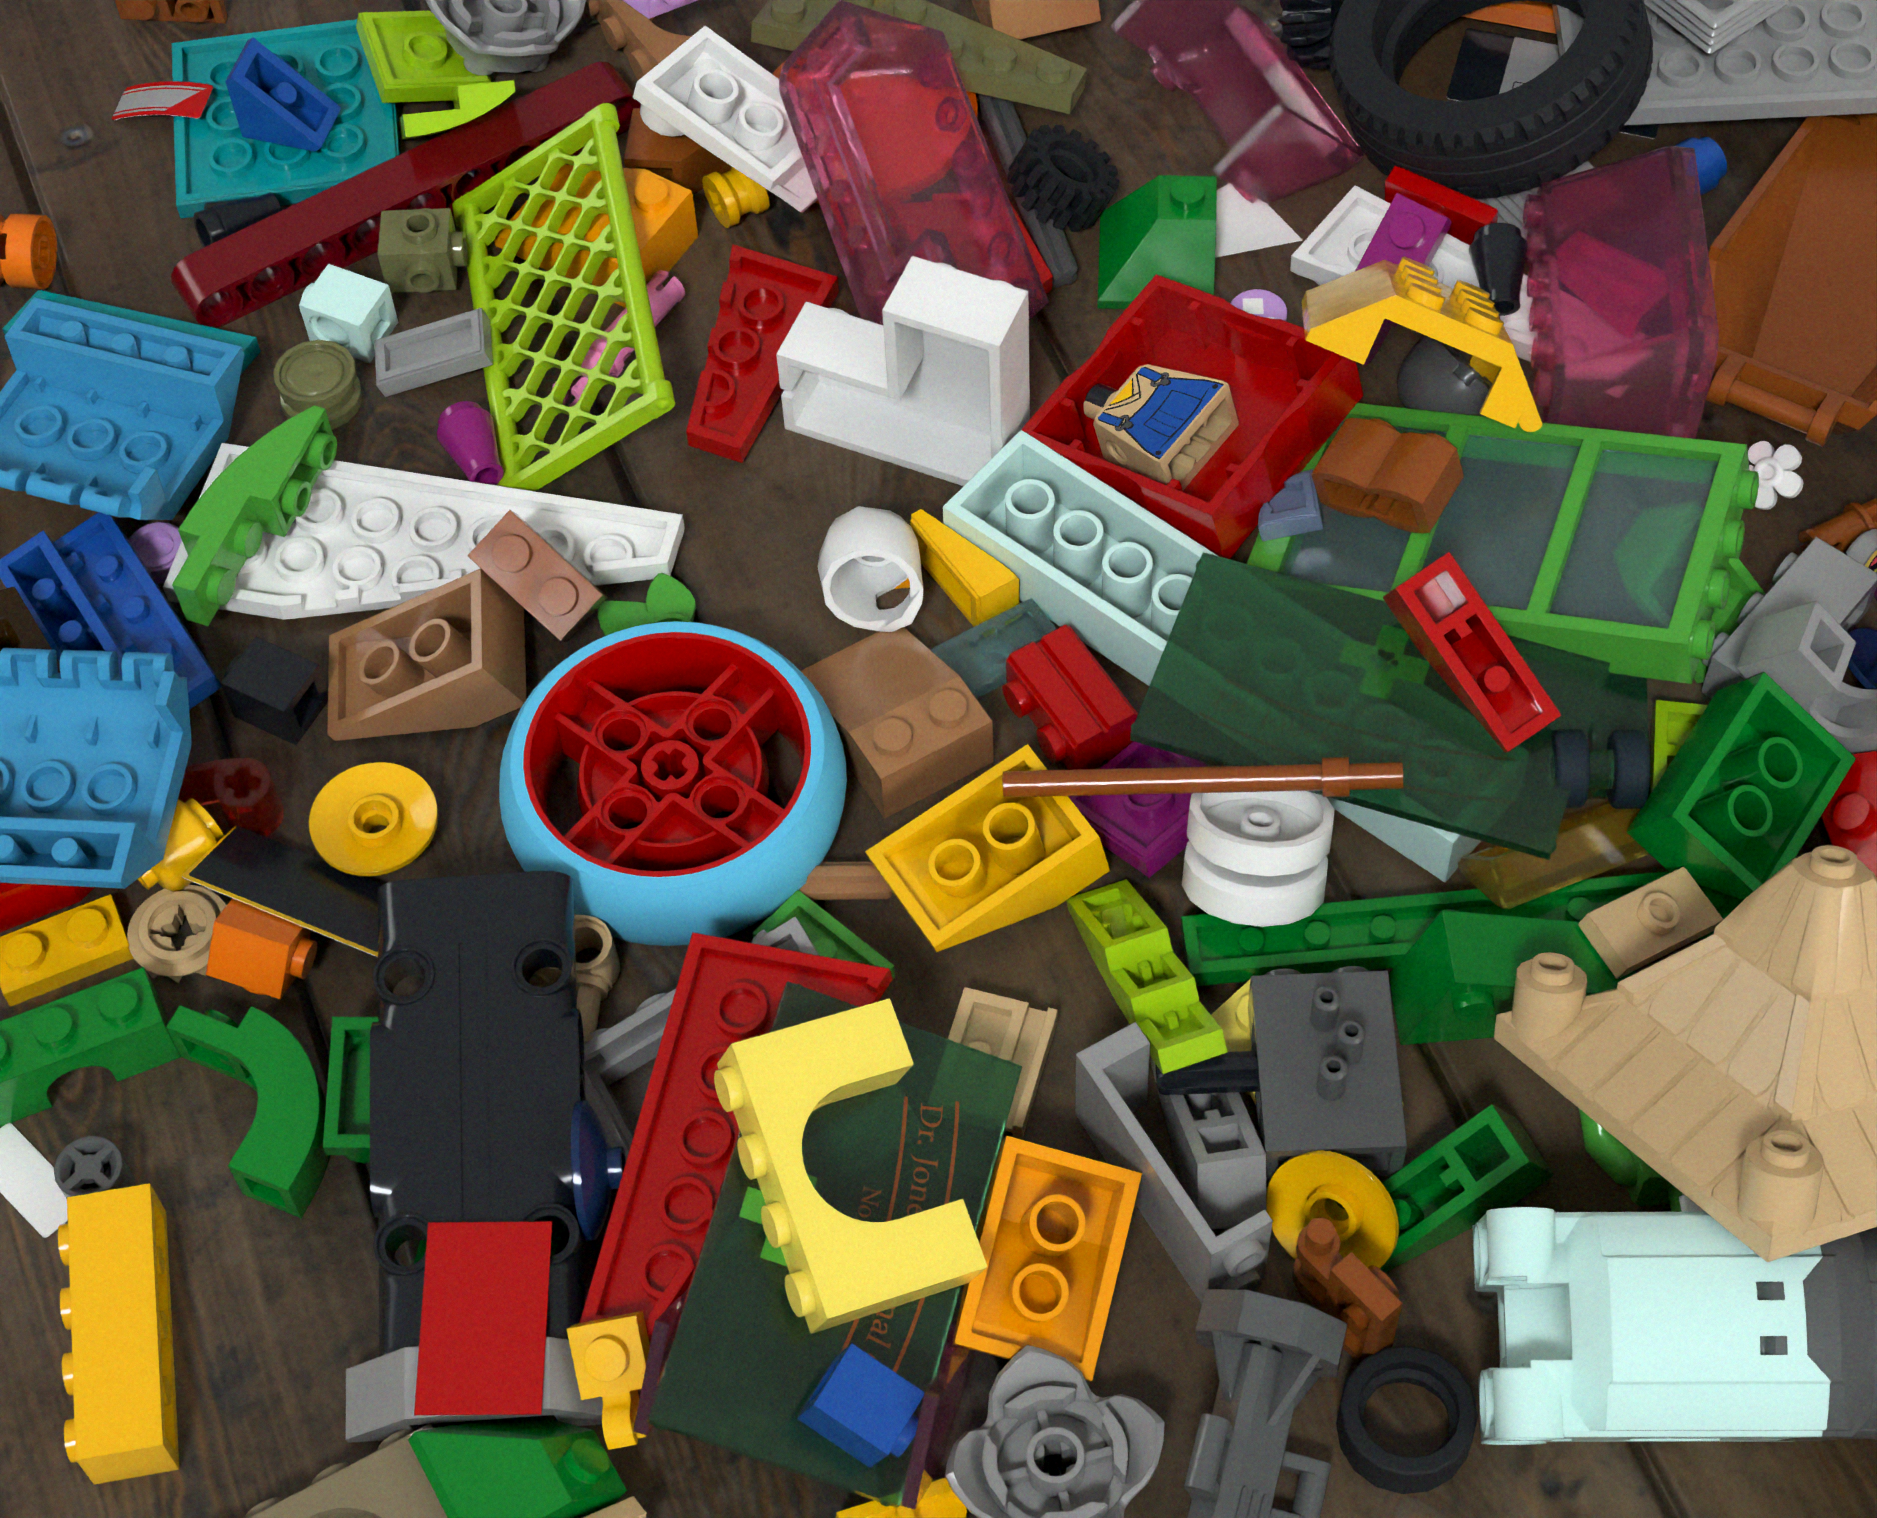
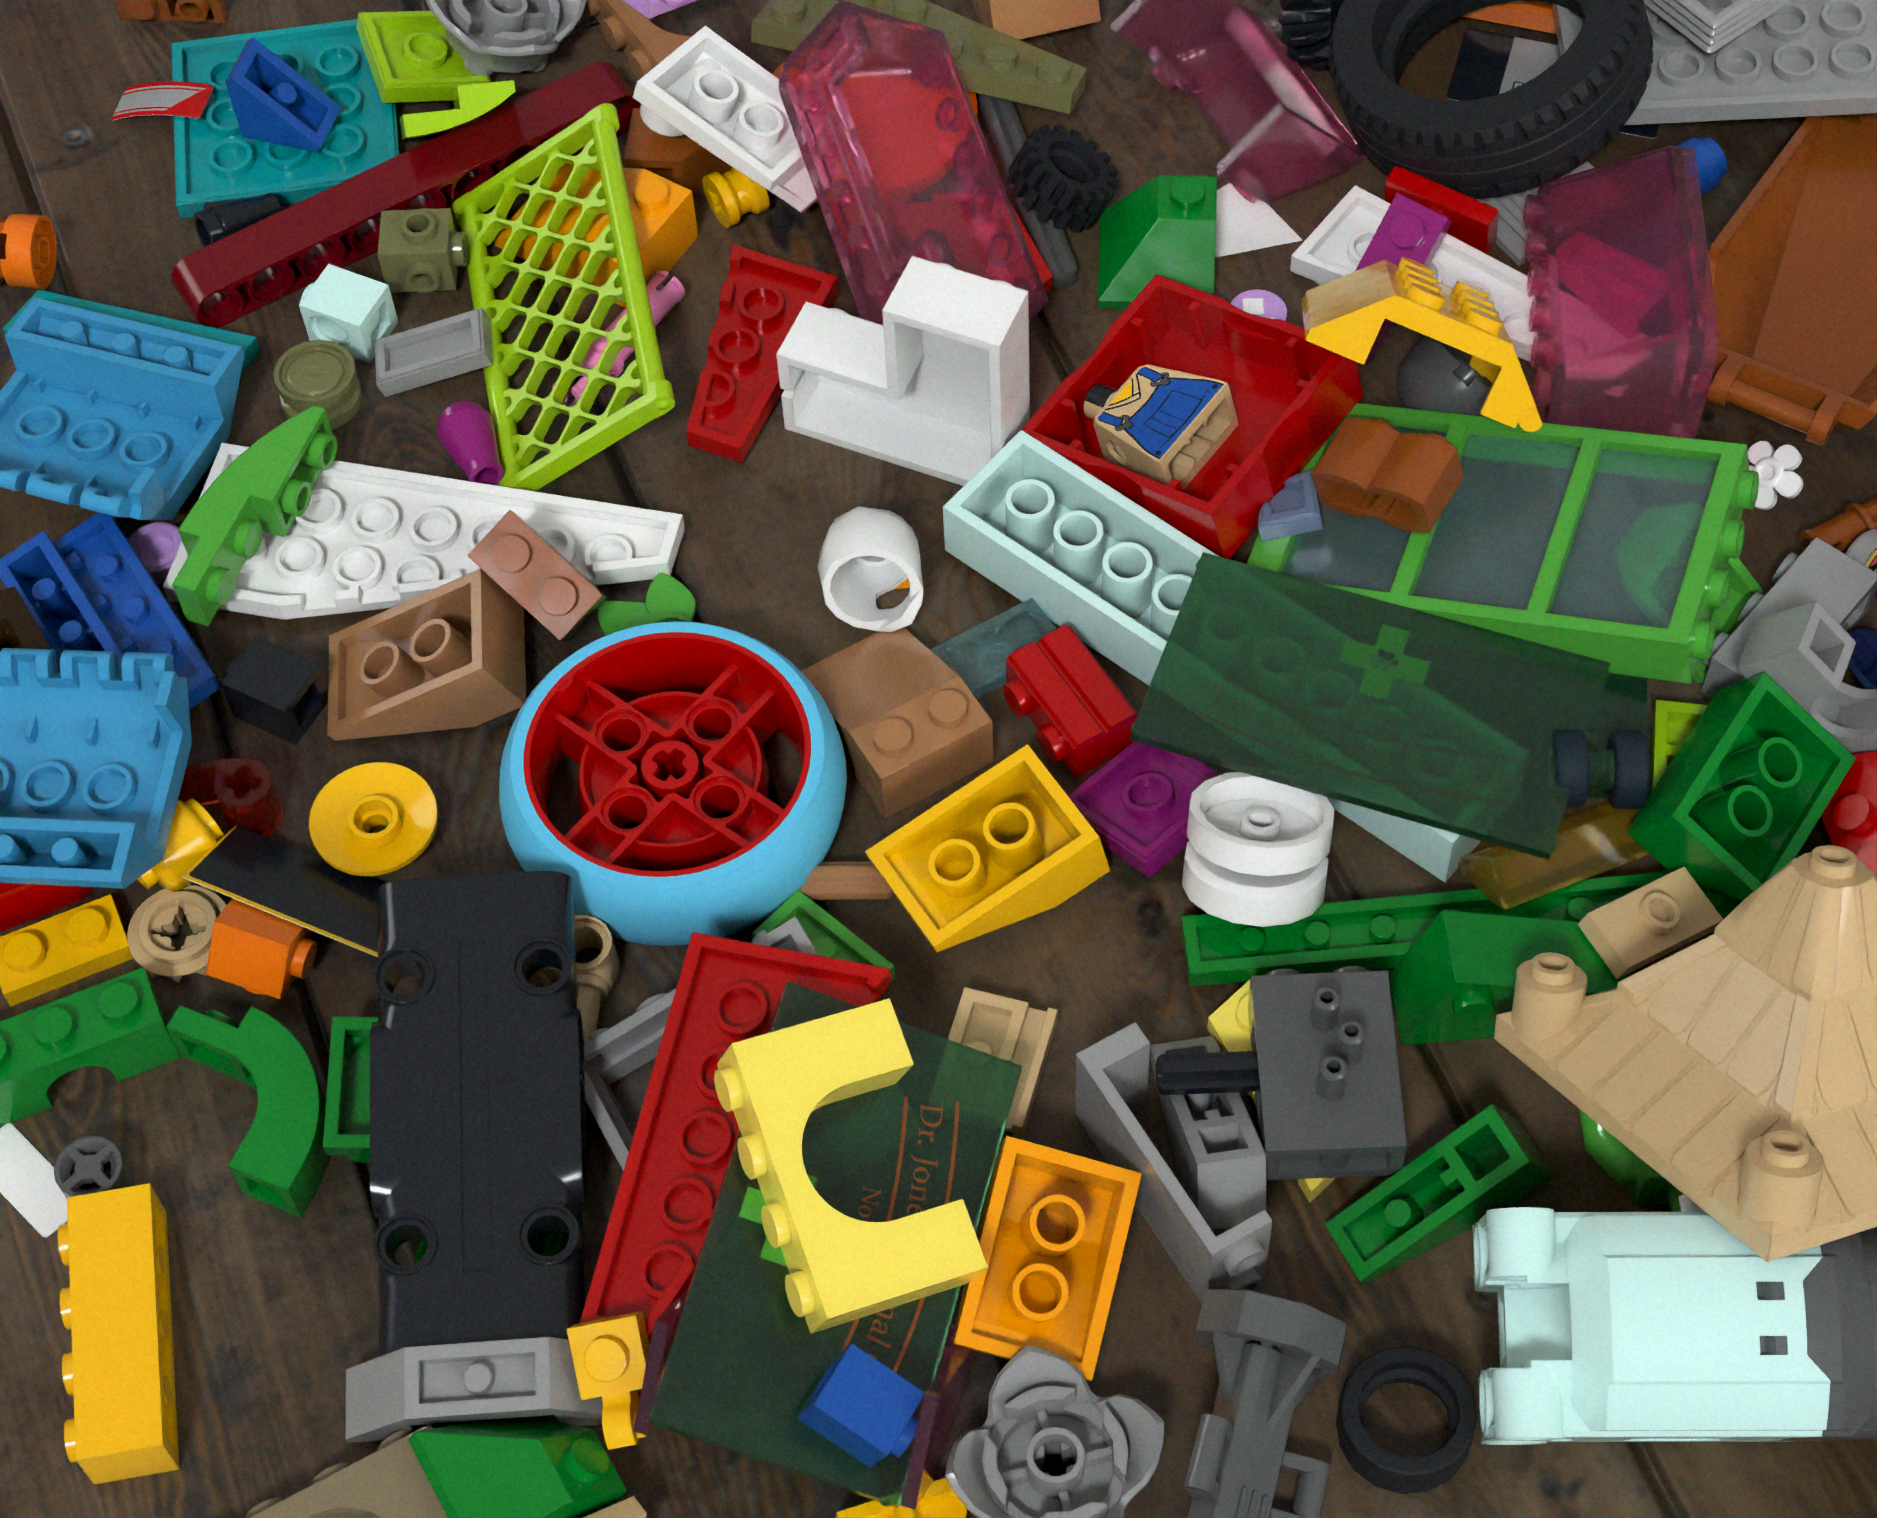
(483, 1318): red sticker -> none
(594, 1169): dark blue dish -> none
(967, 574): yellow slope -> none
(1146, 975): lime slope -> none
(1307, 1190): yellow dish -> none
(1332, 777): dark orange bar -> none
(1346, 1290): dark orange plate -> none
(1471, 652): red slope -> none
(1499, 264): black cone -> none

